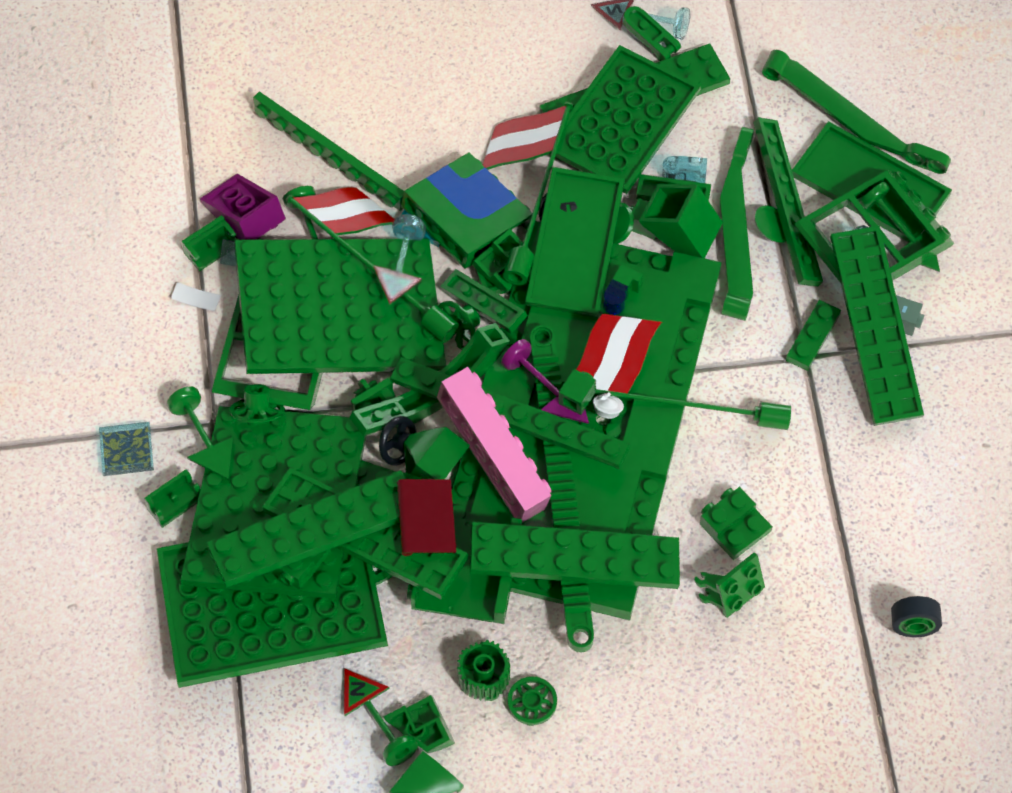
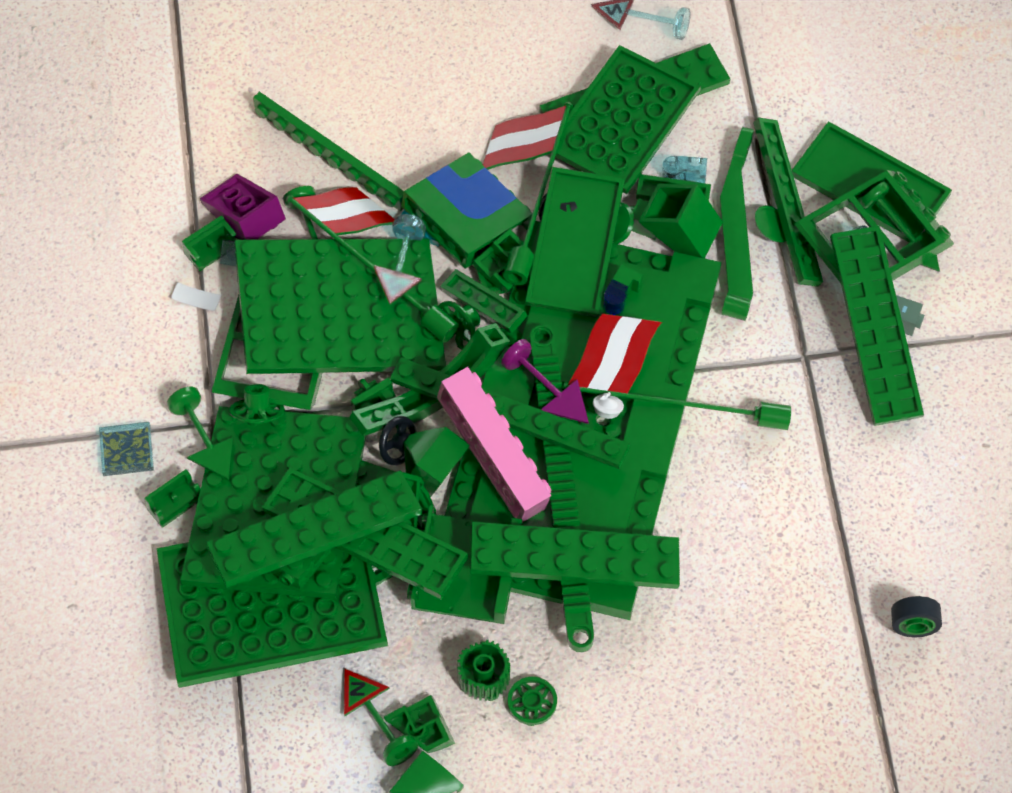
(426, 516): dark red piece -> none
(577, 391): green brick -> none
(650, 32): green plate -> none
(734, 522): green plate -> none
(734, 588): green plate -> none
(781, 67): green piece -> none
(813, 335): green plate -> none

